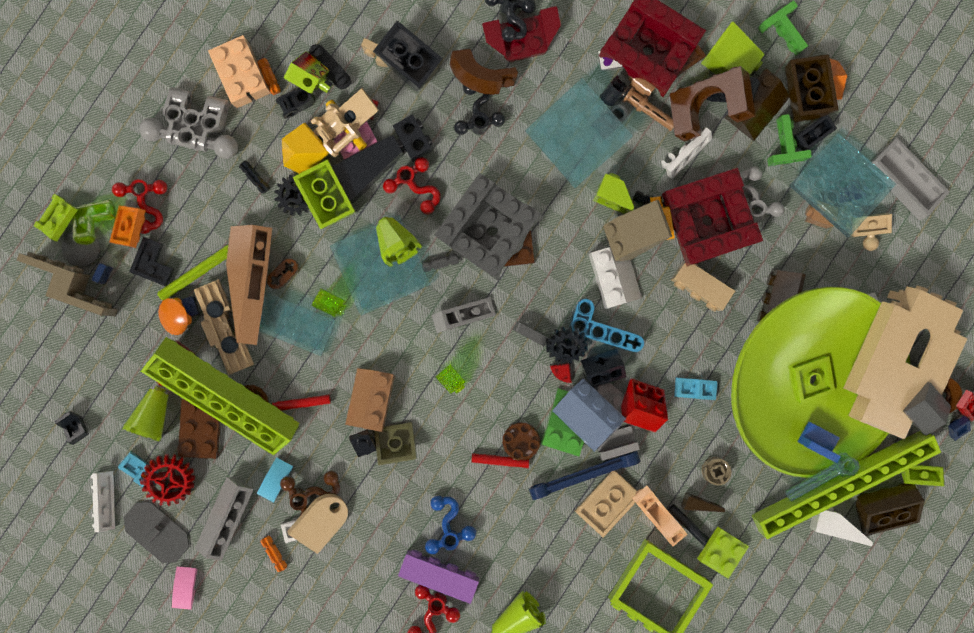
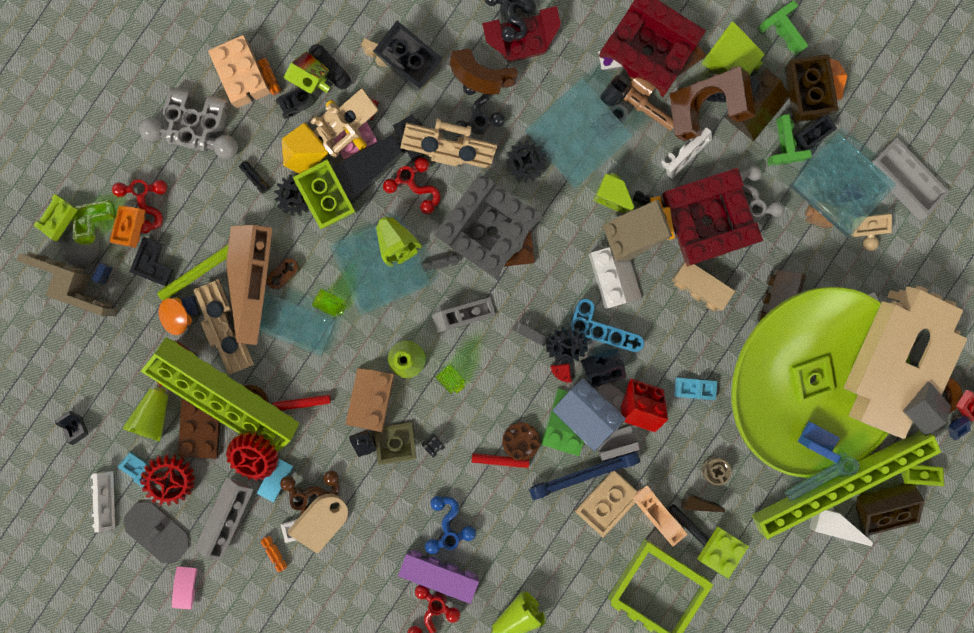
(252, 456): none -> red gear
(415, 359): none -> lime cone
(433, 445): none -> black wheel
(445, 151): none -> tan piece
(519, 157): none -> black gear

